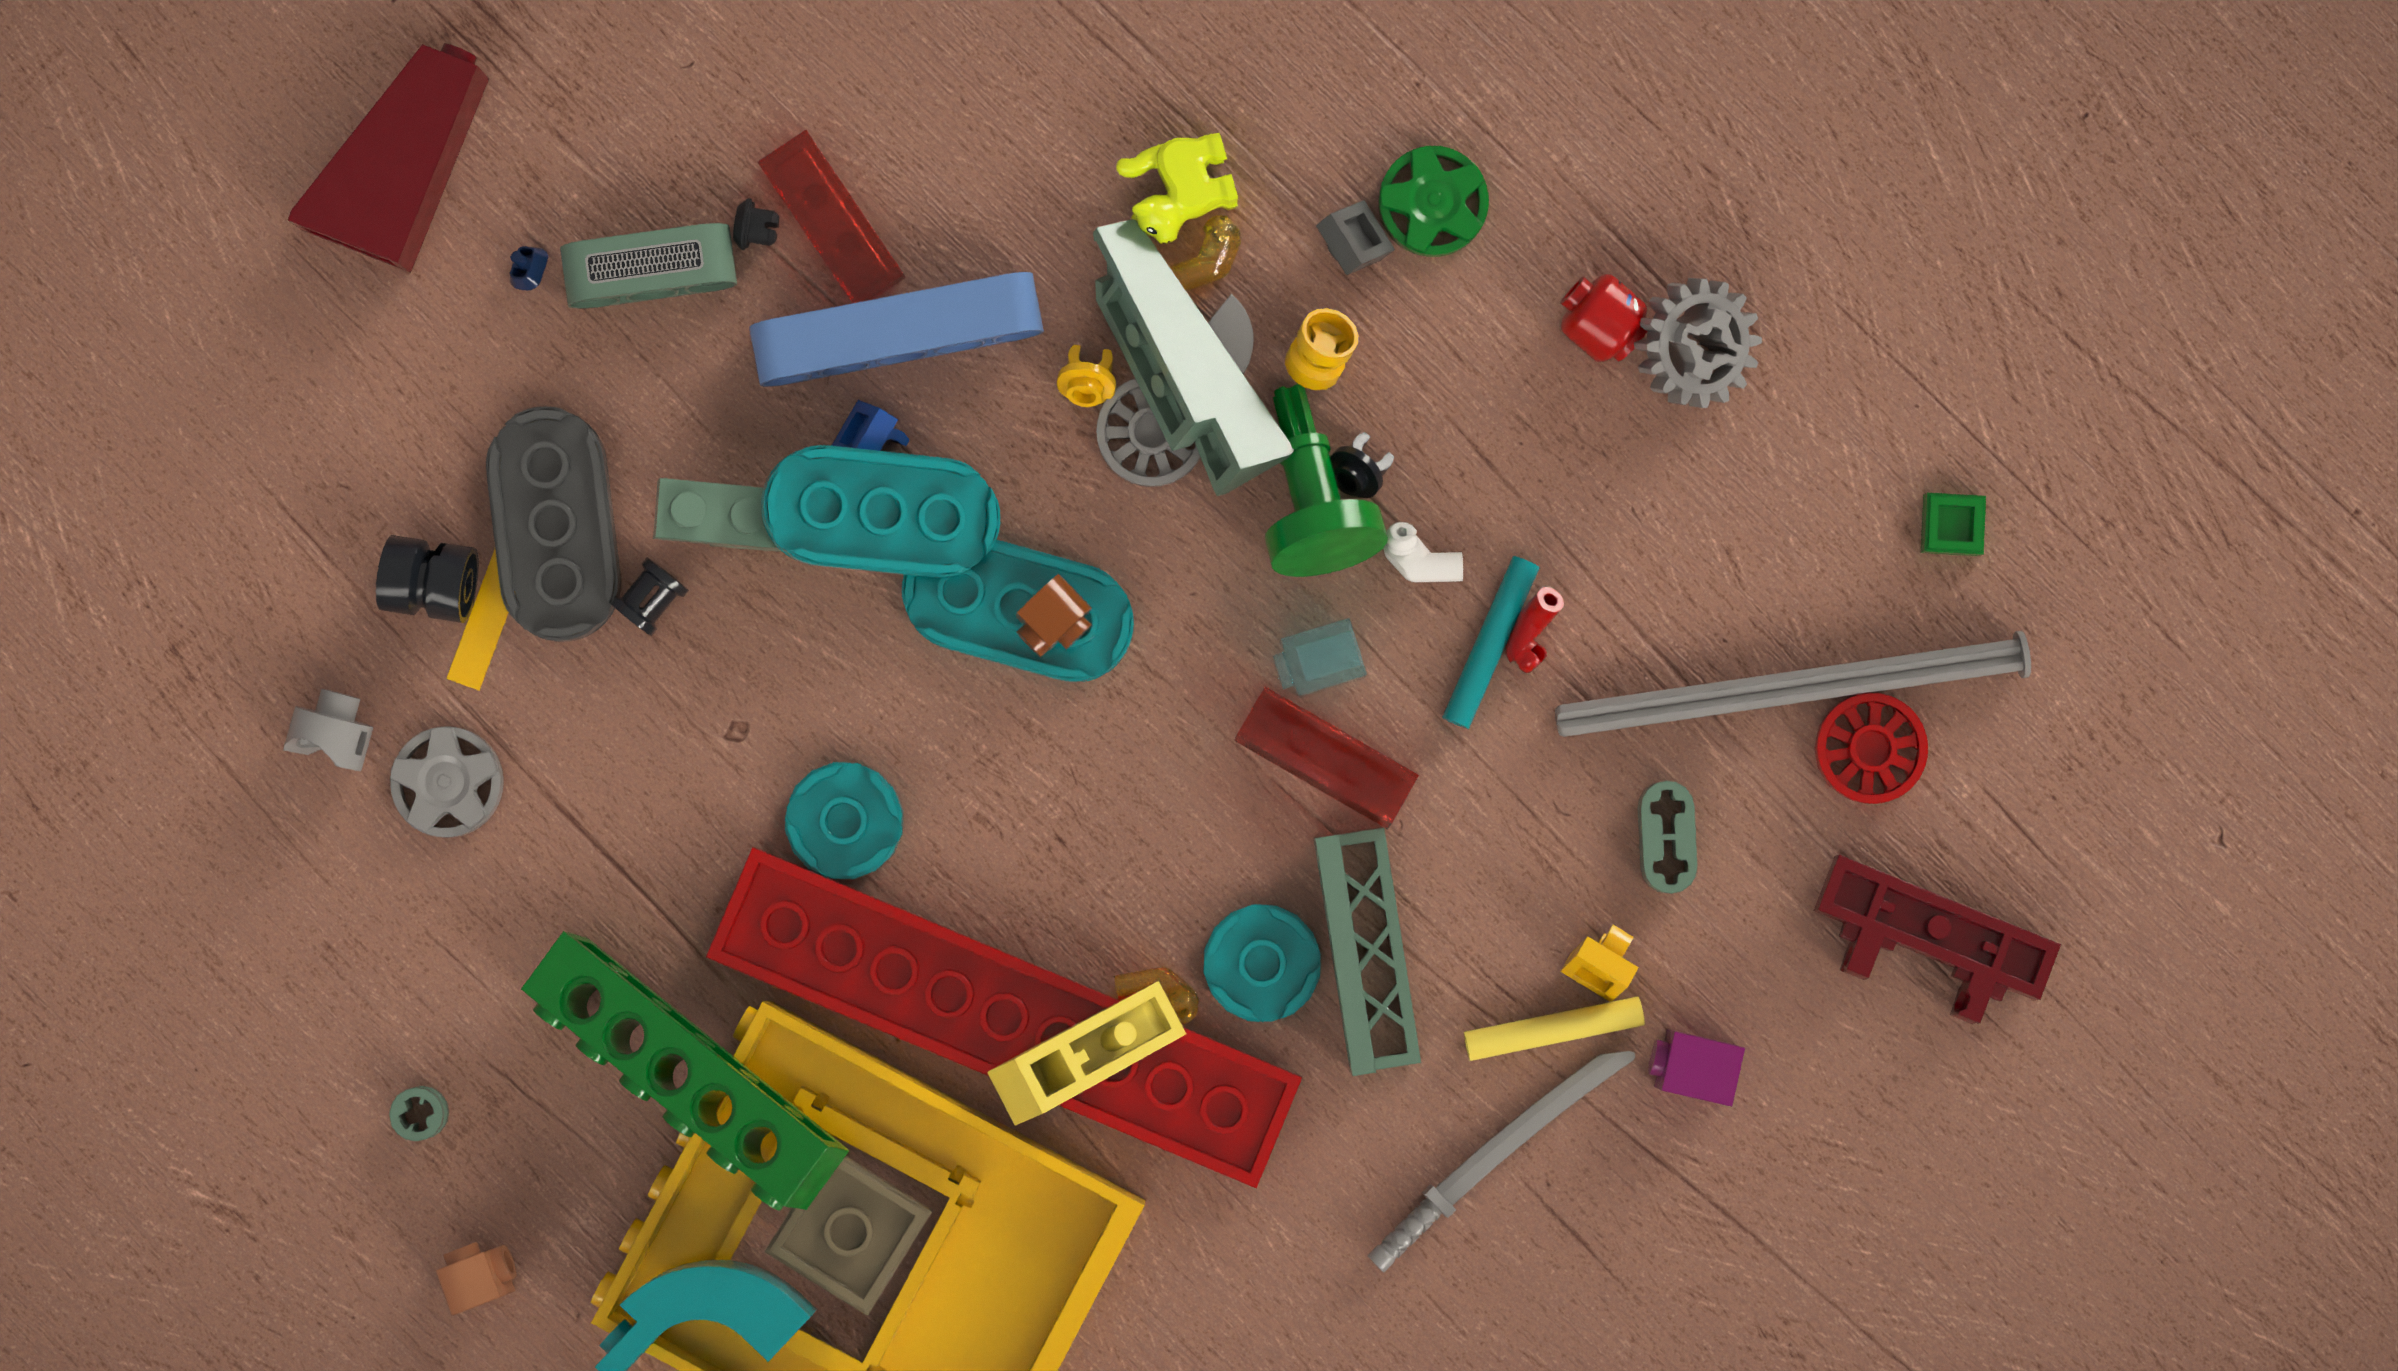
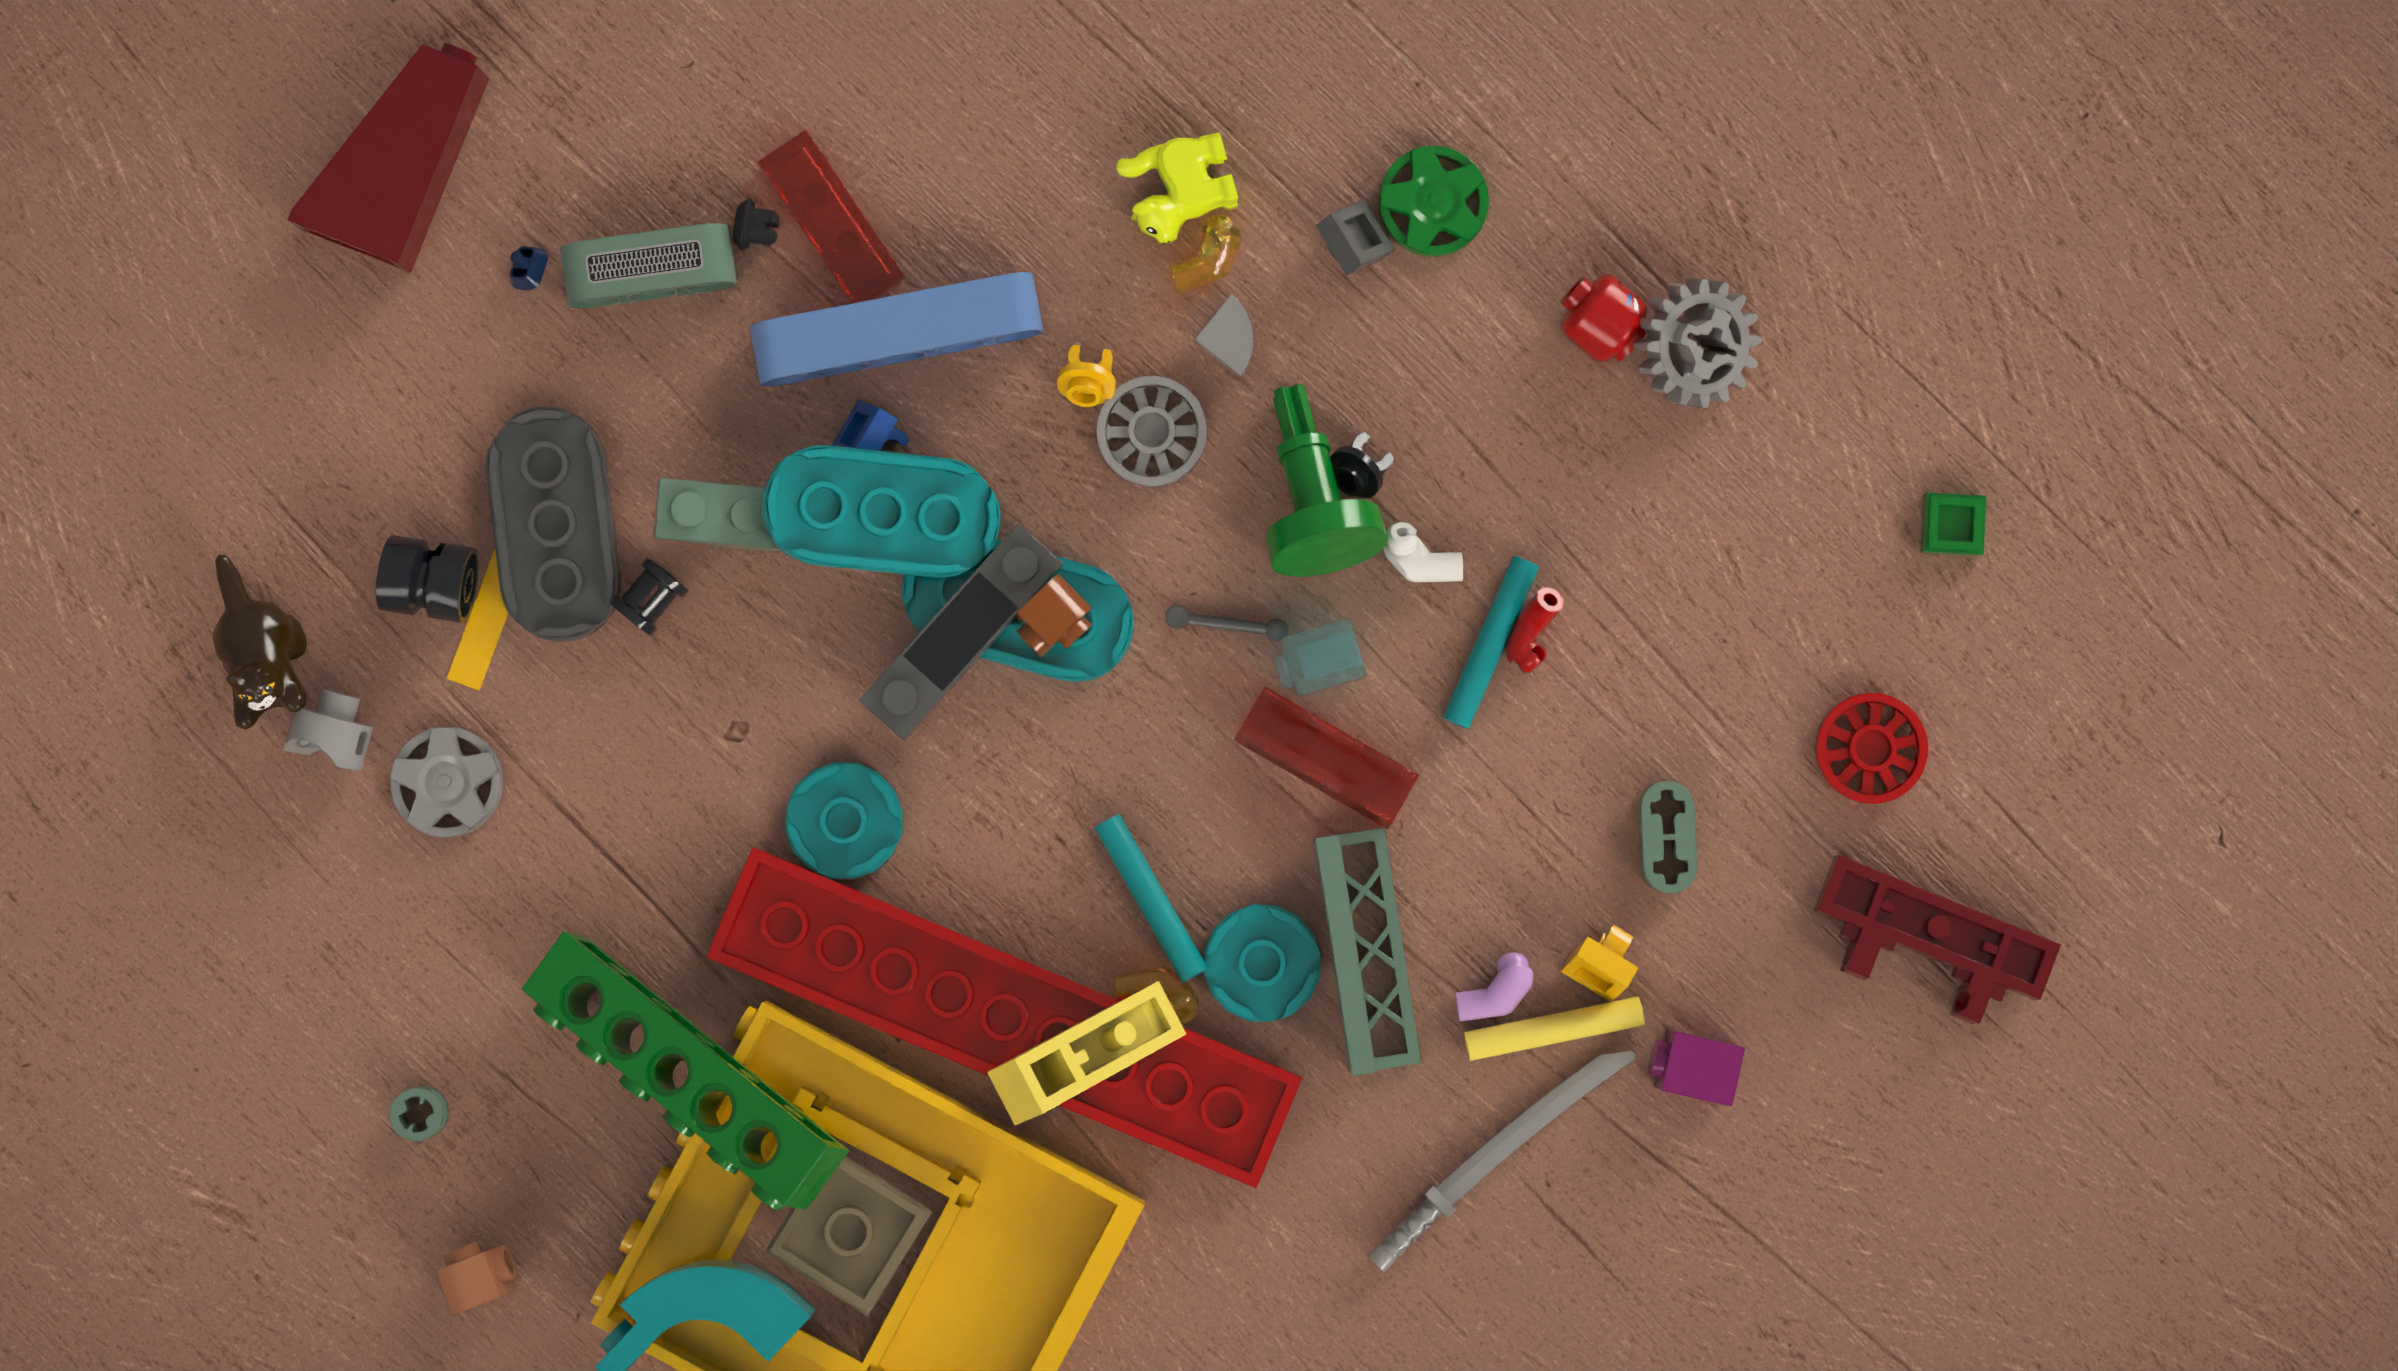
(256, 650): none -> dark brown animal
(960, 632): none -> plate
(1150, 898): none -> teal piece
(1178, 618): none -> dark grey hinge
(1183, 364): wedge -> none
(1321, 349): yellow wheel -> none
(1503, 993): none -> lavender arm
(1795, 687): light grey axle -> none

